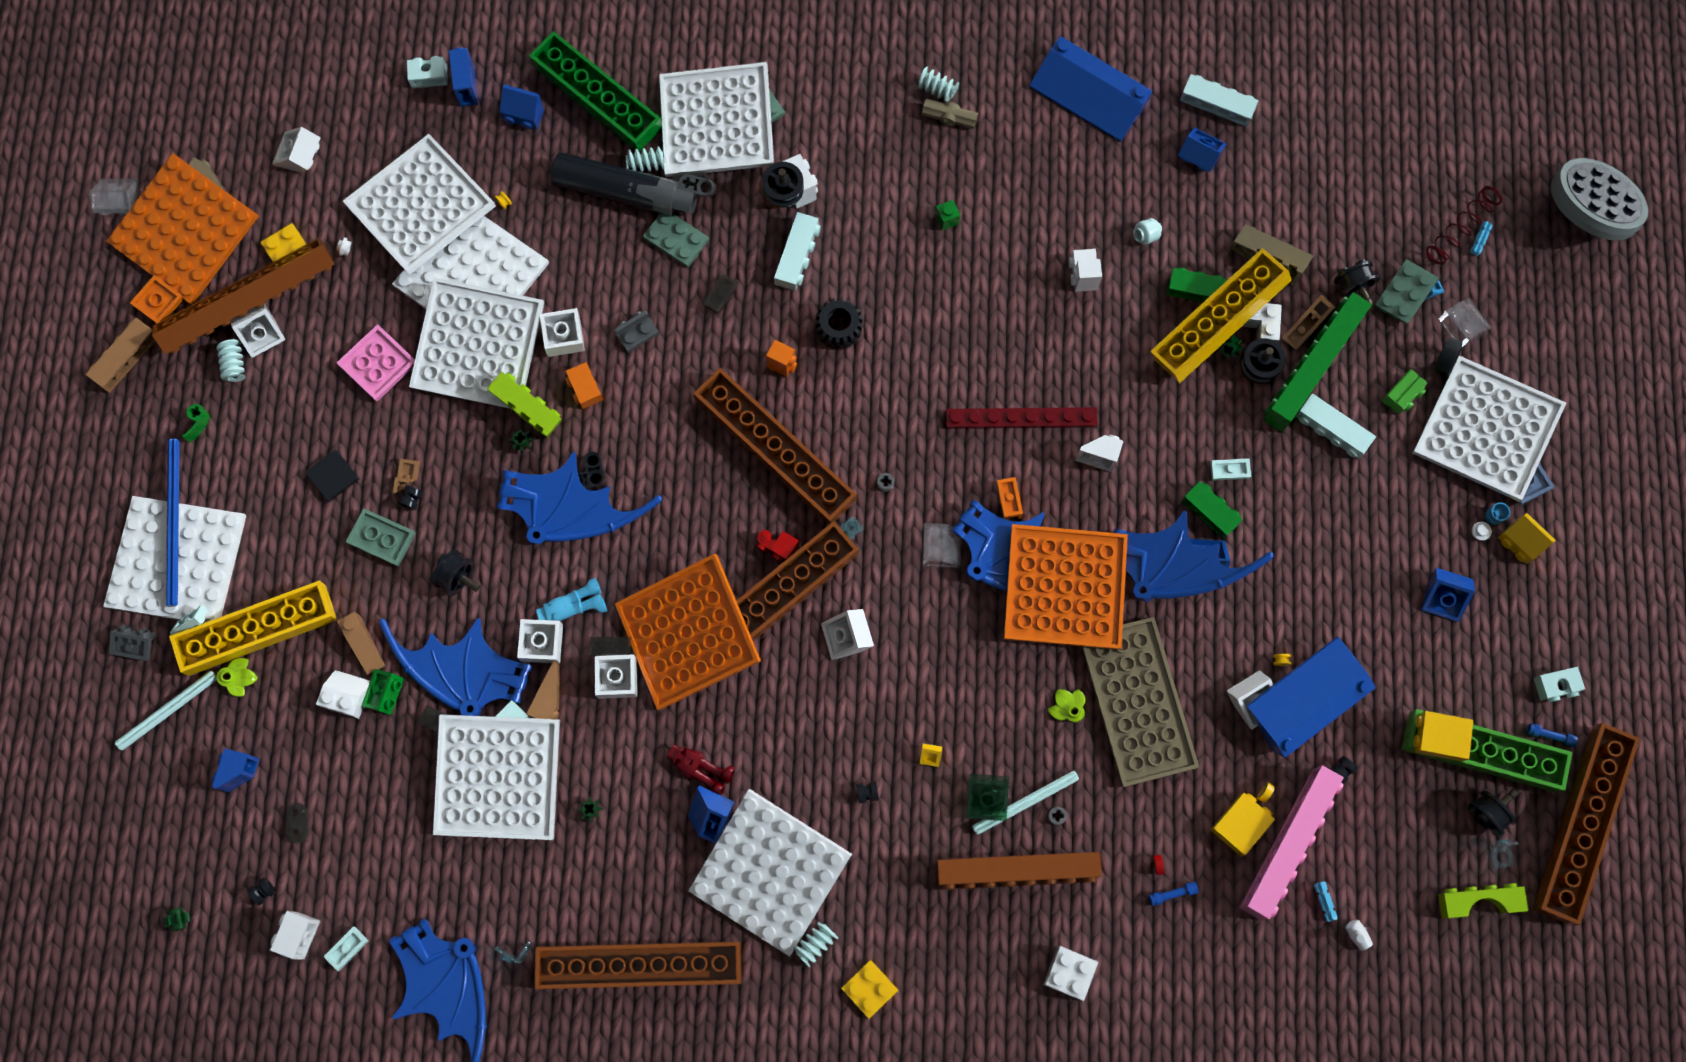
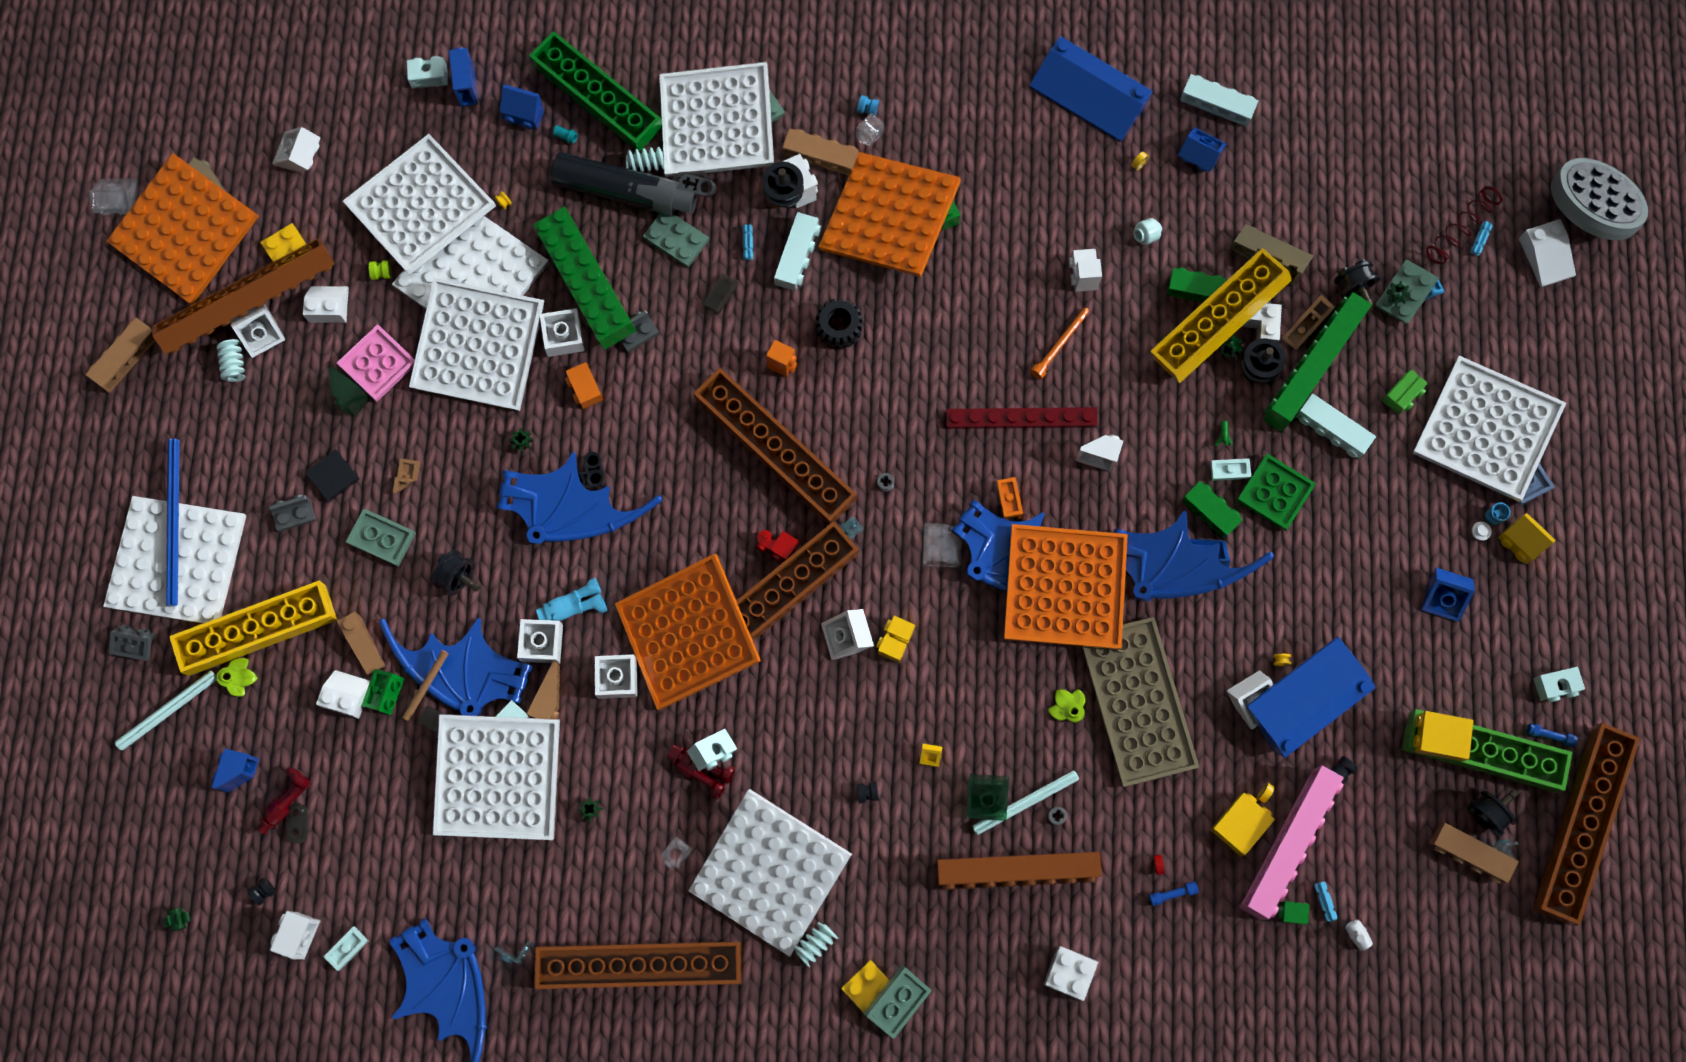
(157, 300): orange plate -> none
(192, 619): light aqua plate -> none
(200, 421): green panel -> none
(278, 808): none -> dark red piece
(292, 513): none -> dark grey bracket
(326, 304): none -> white slope
(344, 247): white plate -> none
(347, 394): none -> clear green slope
(380, 270): none -> lime wheel
(410, 497): black wheel -> none
(425, 685): none -> medium nougat bar
(524, 404): lime wedge -> none
(568, 135): none -> teal pin
(584, 278): none -> green brick
(610, 646): clear smoke plate -> none
(676, 844): none -> clear brick
(710, 814): blue slope -> none
(712, 750): none -> light aqua brick
(747, 242): none -> medium azure axle
(821, 152): none -> medium nougat brick
(867, 105): none -> dark azure wheel
(869, 130): none -> clear brick
(890, 214): none -> orange plate
(897, 1001): none -> sand green plate
(900, 630): none -> yellow piece
(937, 85): light aqua piece -> none
(949, 114): dark tan piece -> none
(1039, 369): none -> orange piece
(1140, 160): none -> yellow tile
(1224, 435): none -> green bar
(1276, 492): none -> green plate
(1293, 913): none -> green brick
(1398, 288): none -> dark green gear
(1448, 356): black tyre -> none
(1458, 904): lime arch -> none
(1464, 322): clear slope -> none
(1473, 852): none -> medium nougat brick
(1548, 252): none -> white slope

